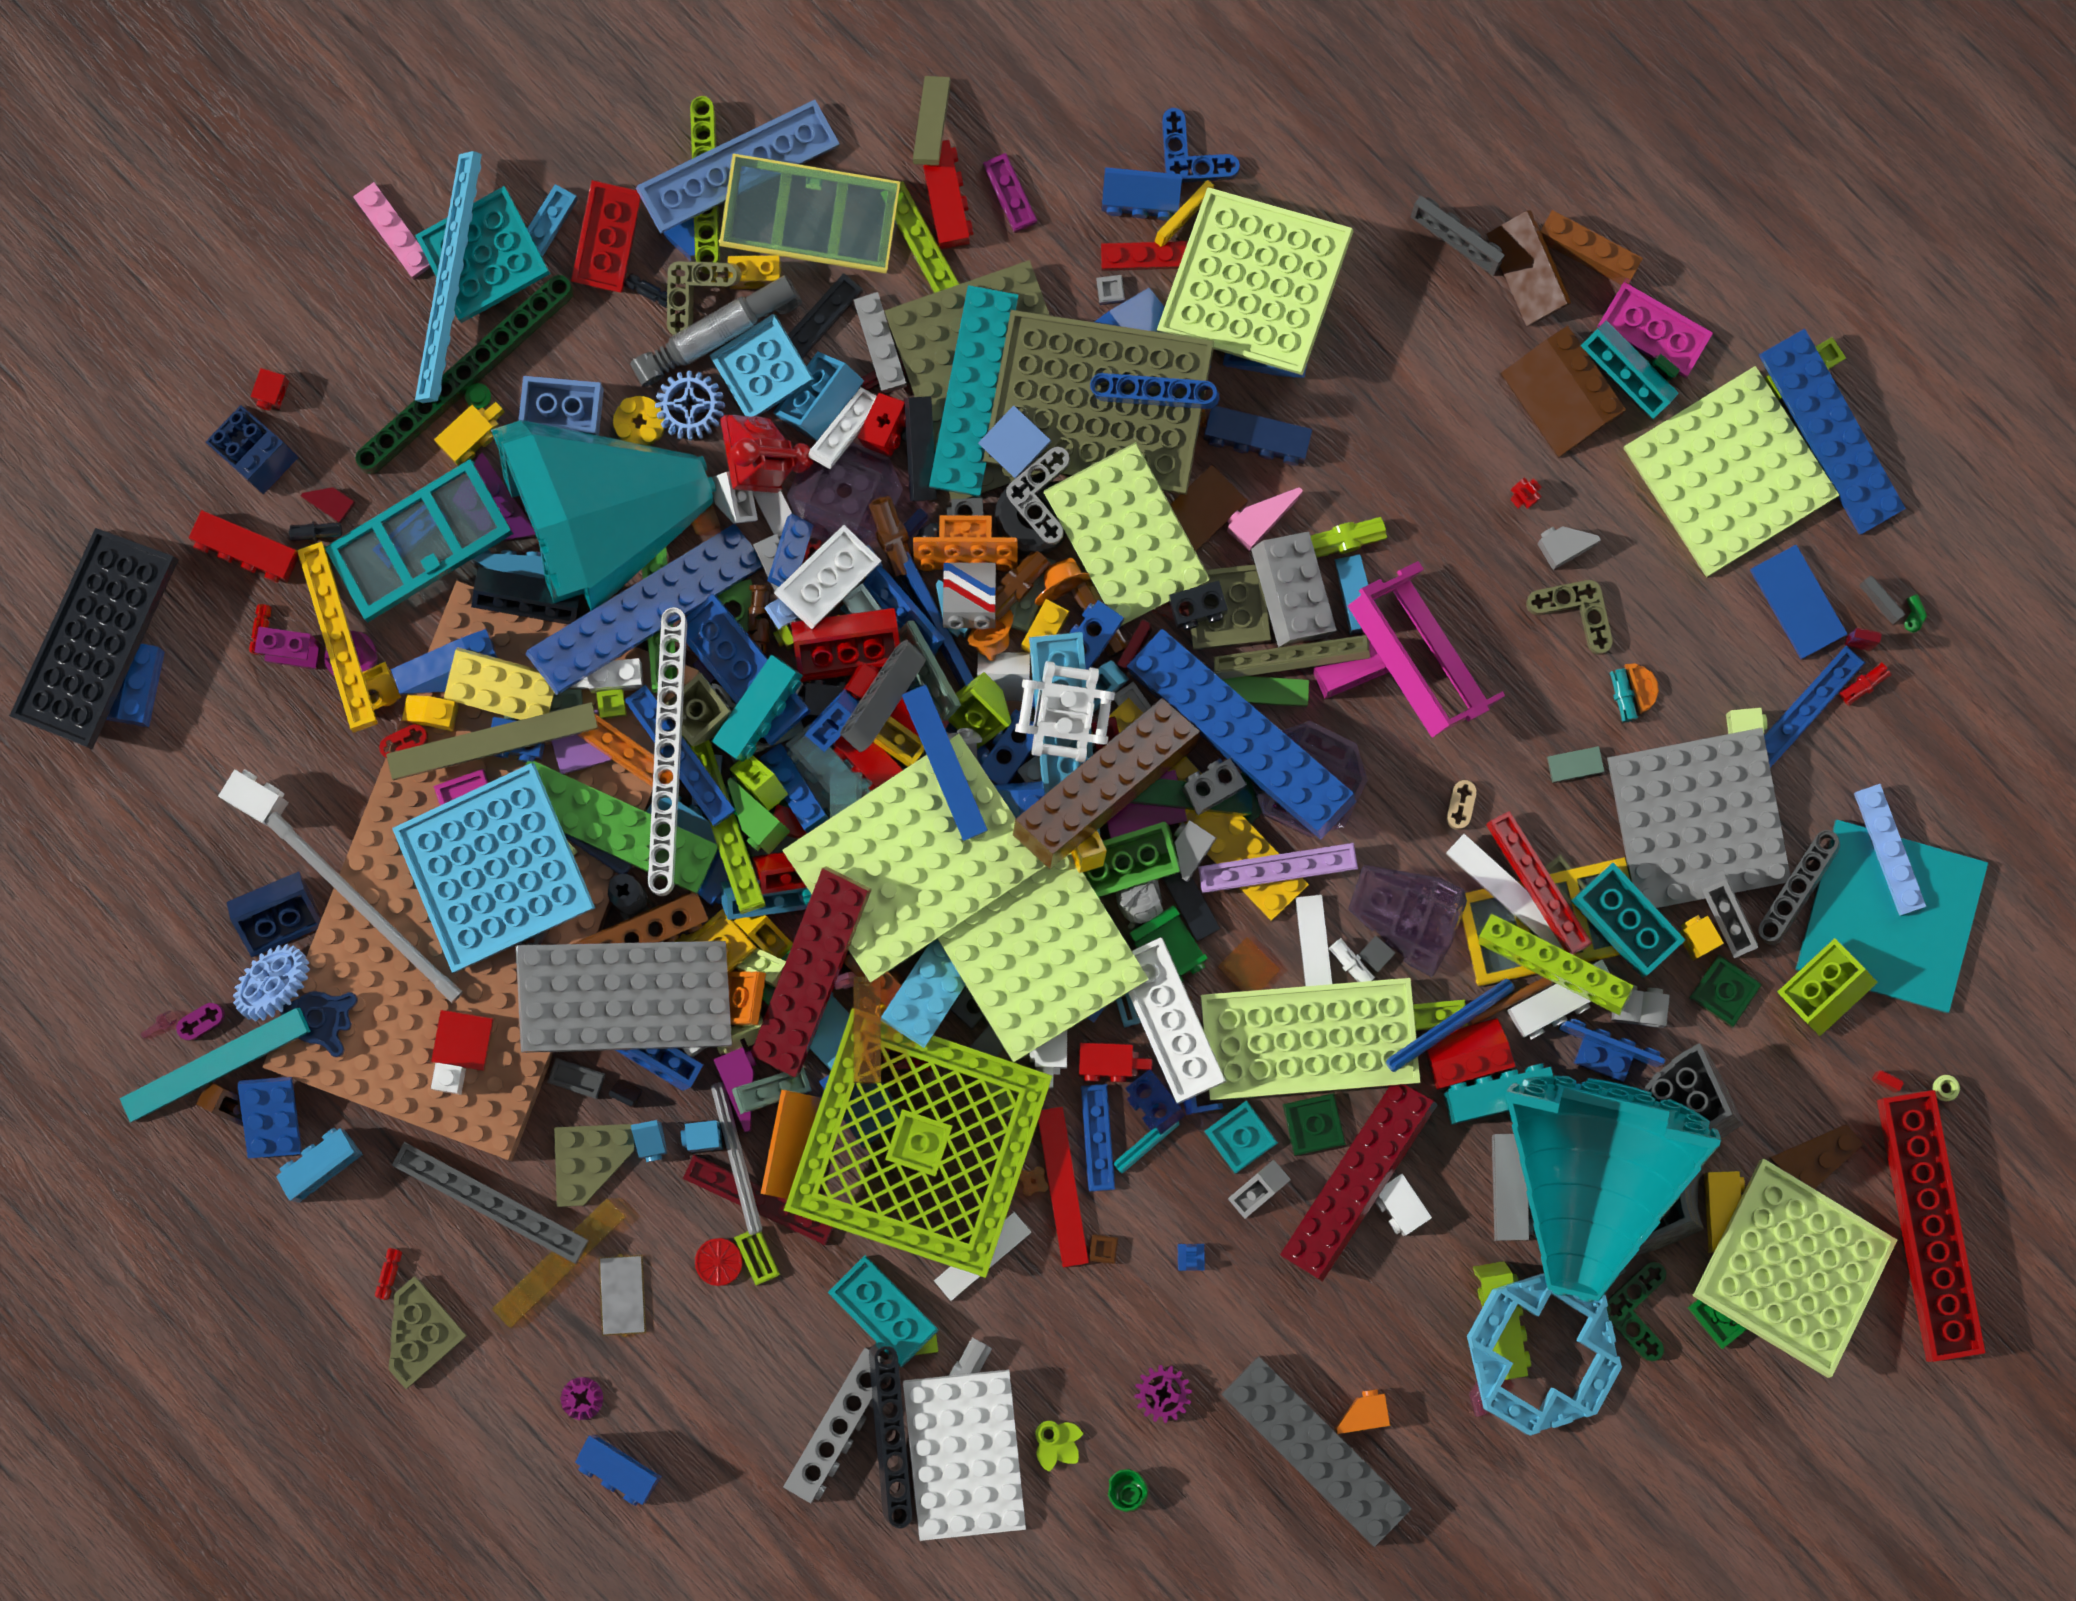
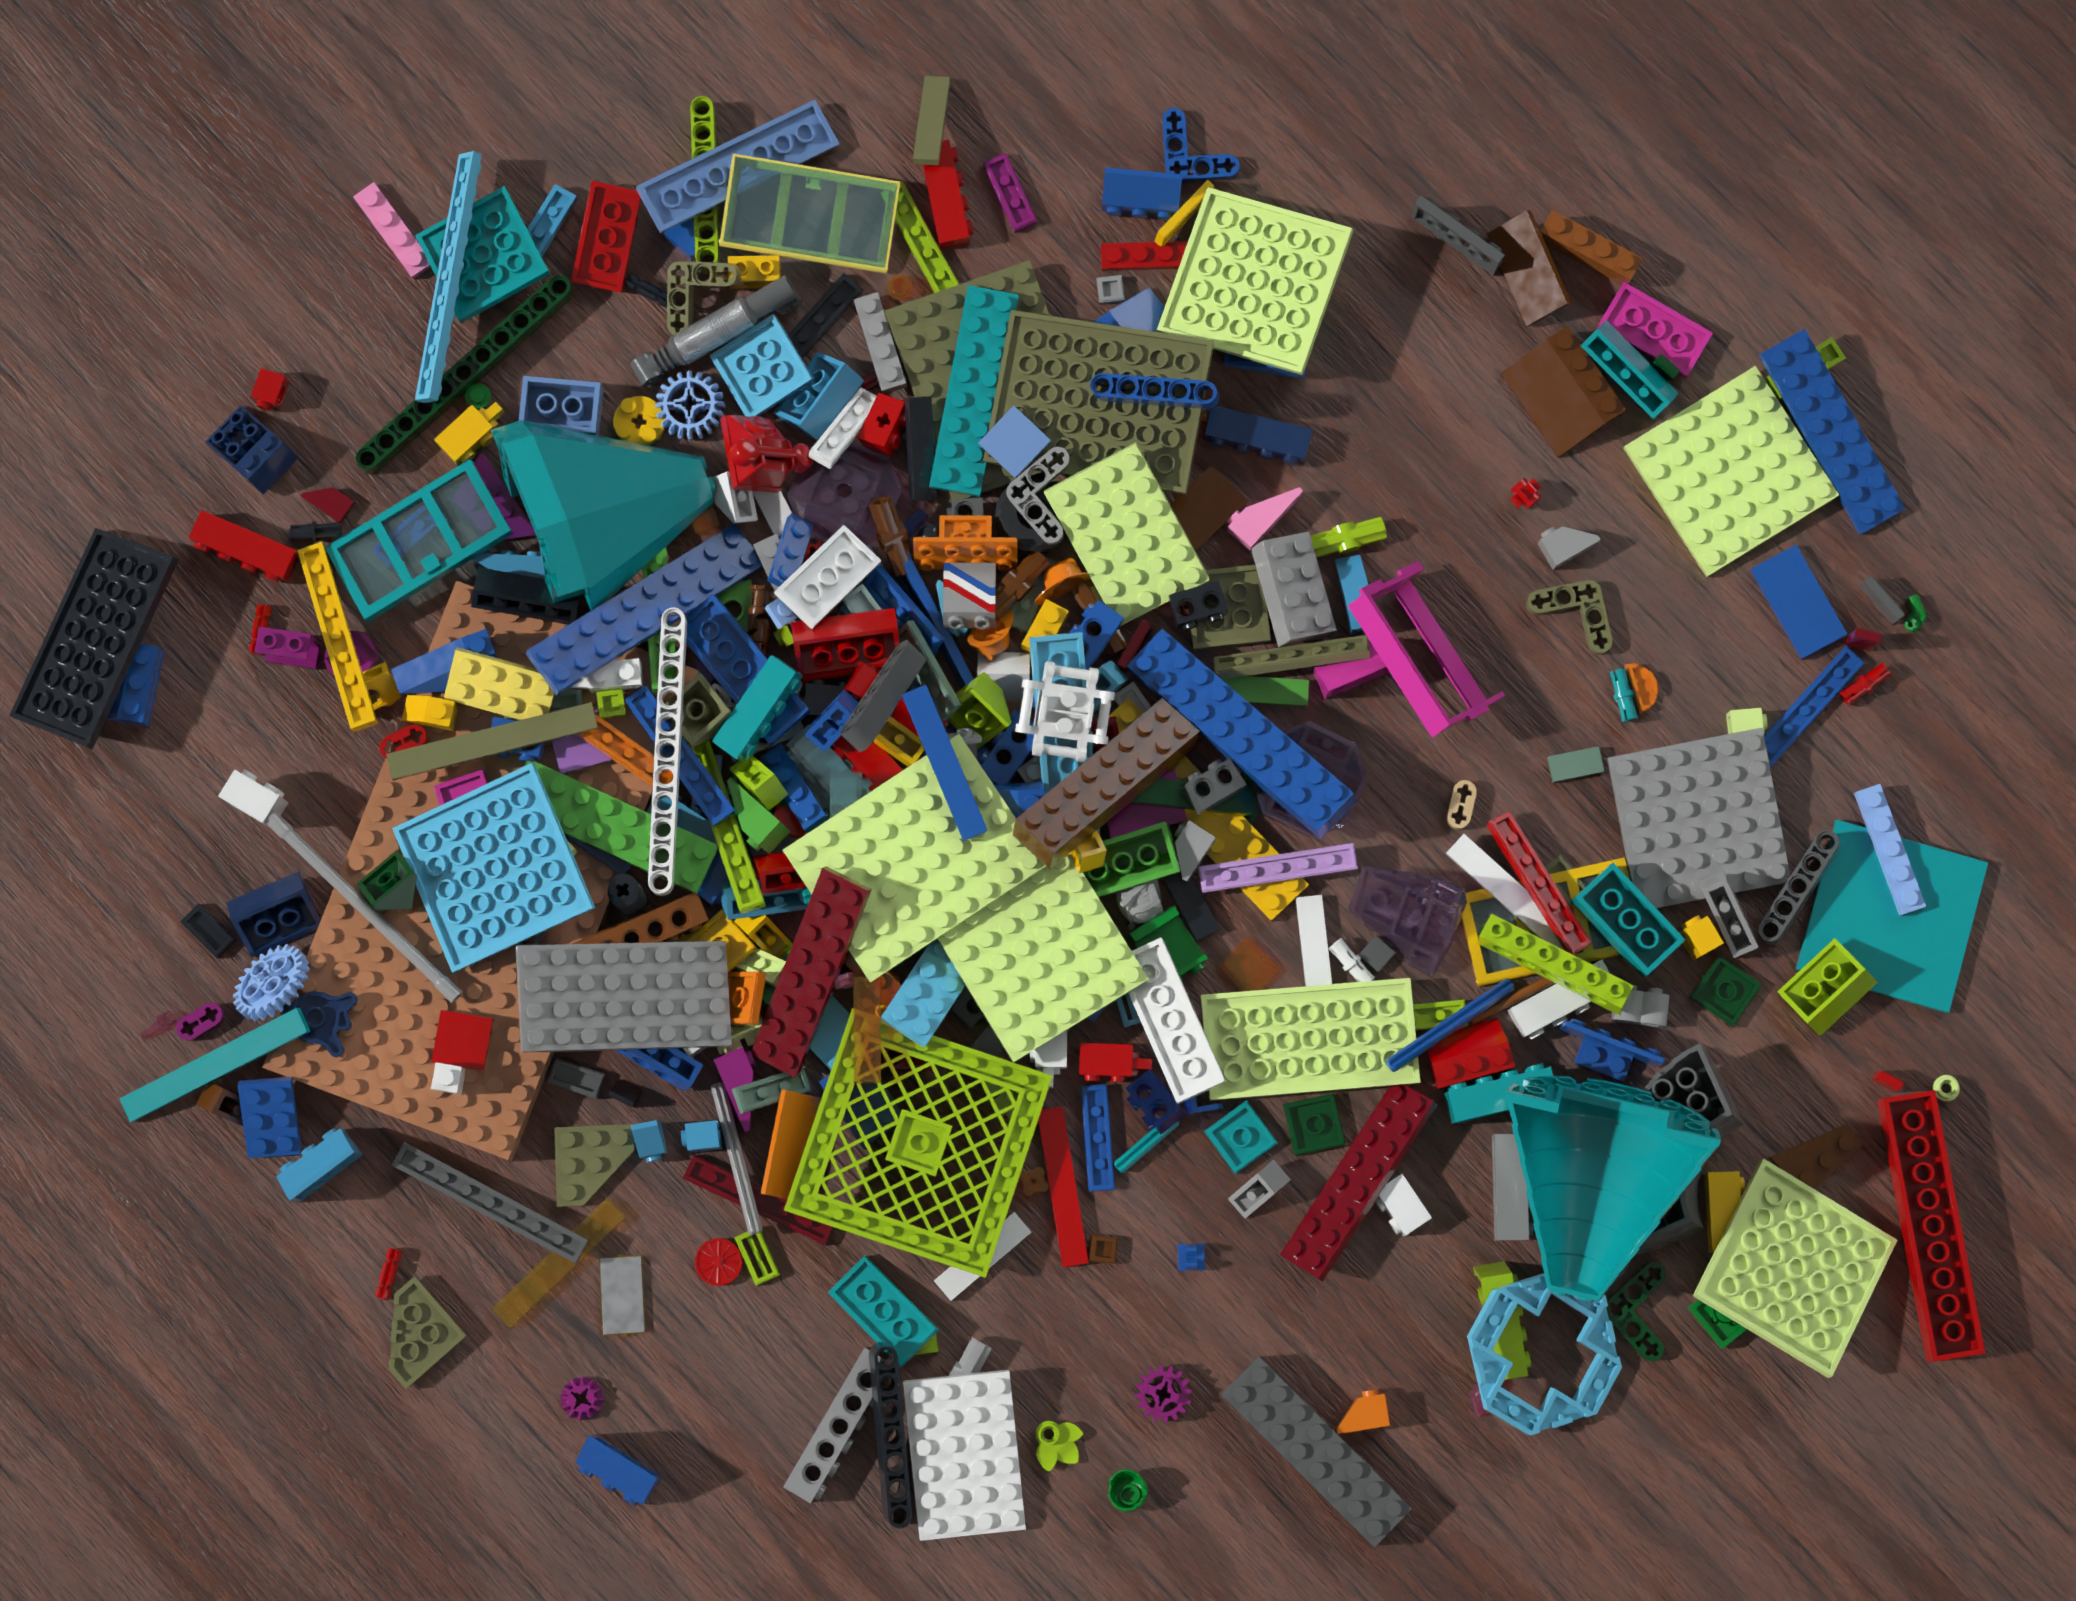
(208, 930): none -> black tile
(390, 884): none -> dark green slope
(900, 287): none -> clear orange plate

